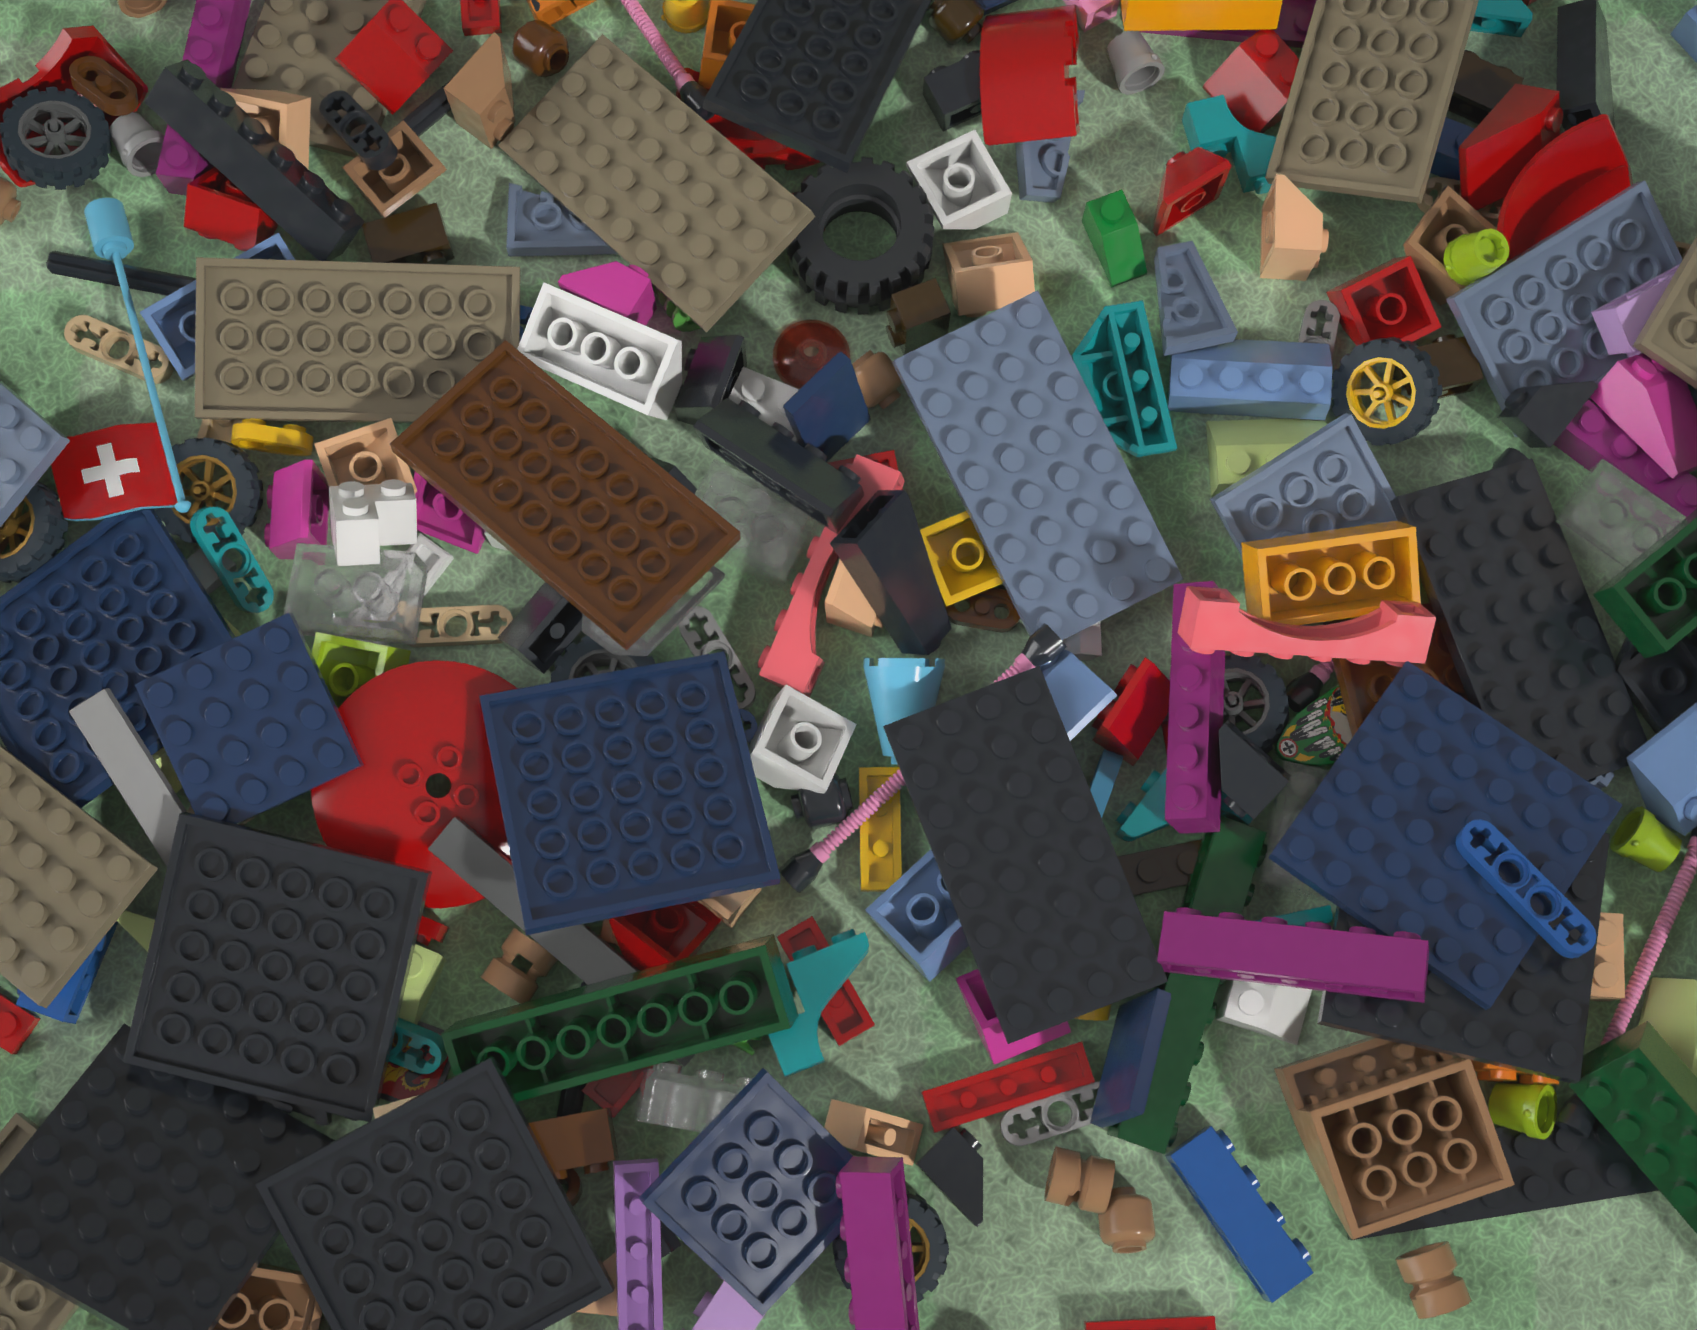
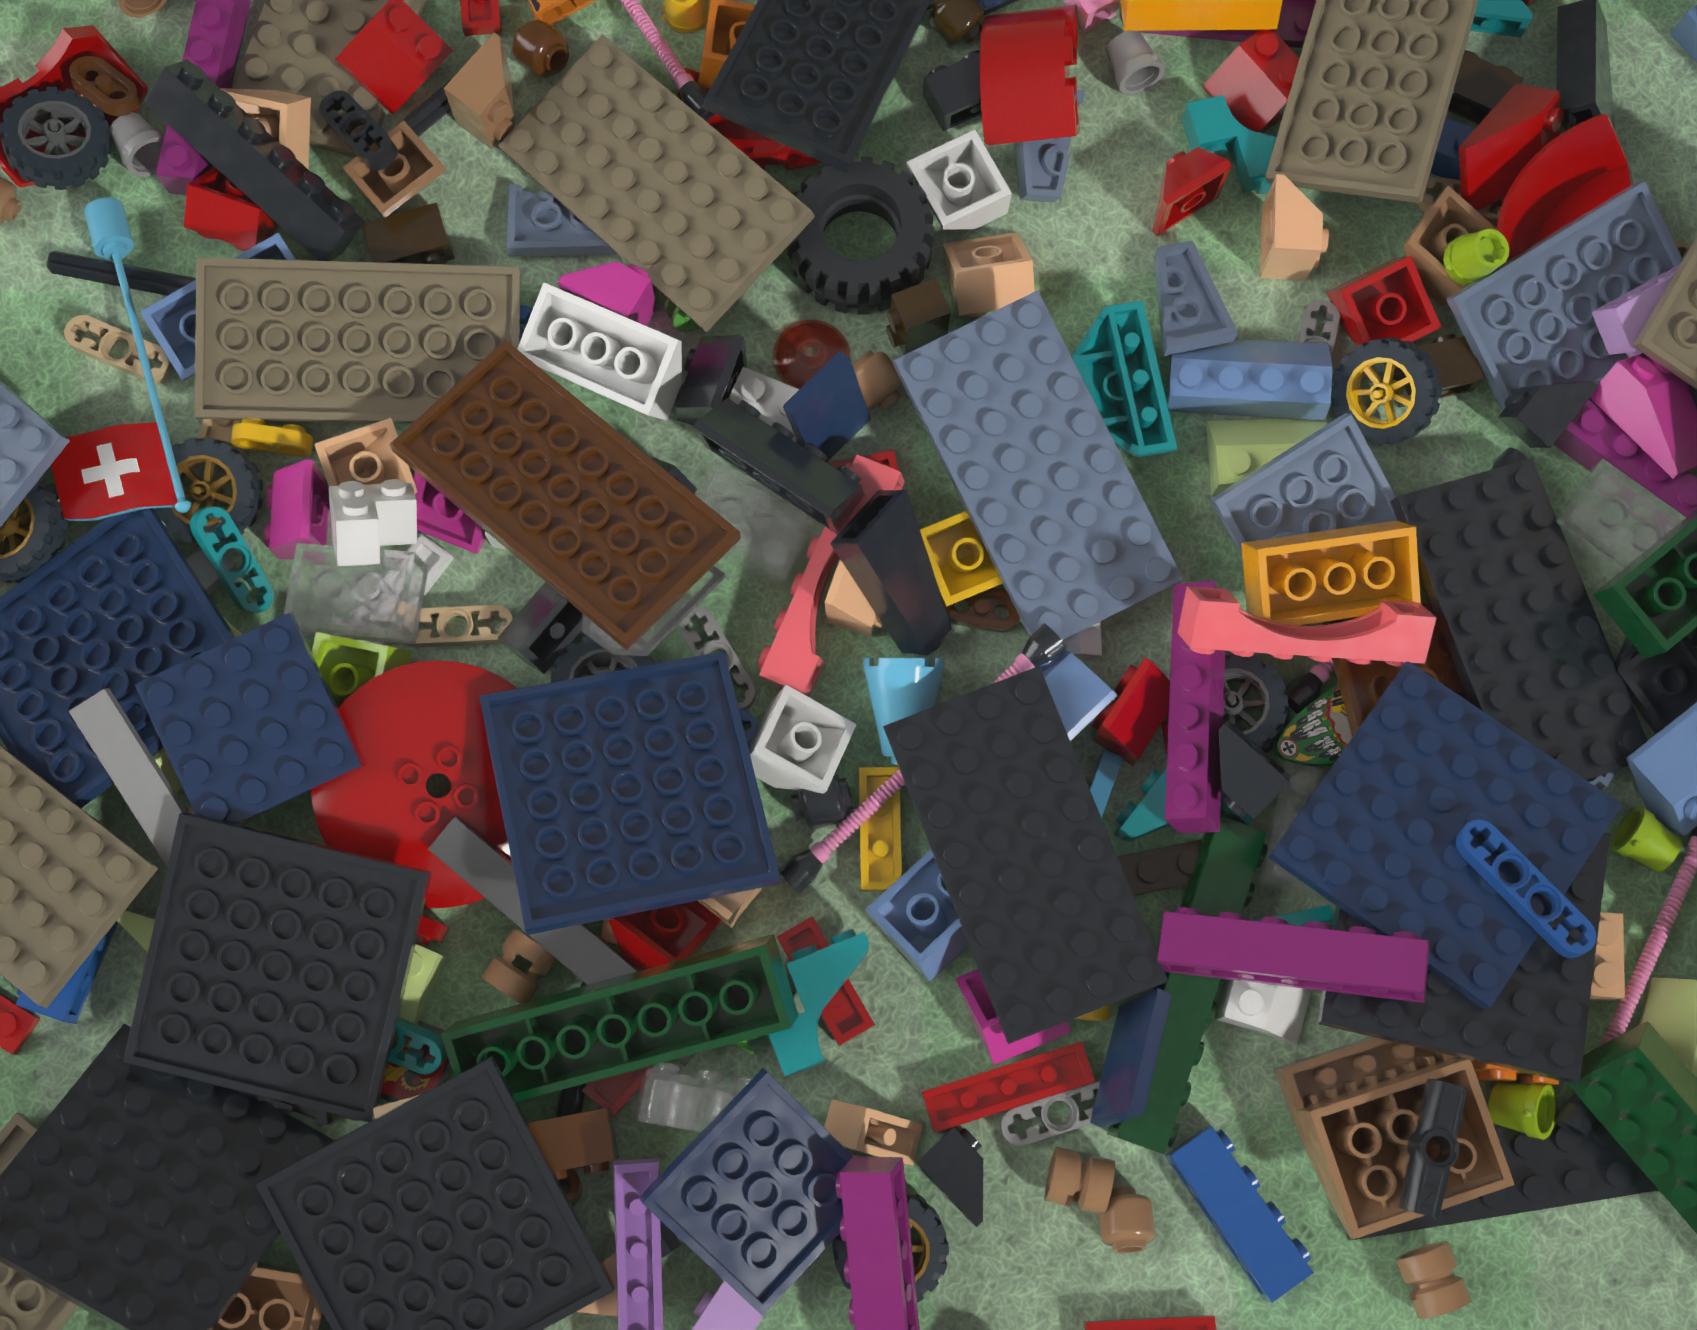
(1115, 237): green slope -> none
(1438, 1118): none -> black piece

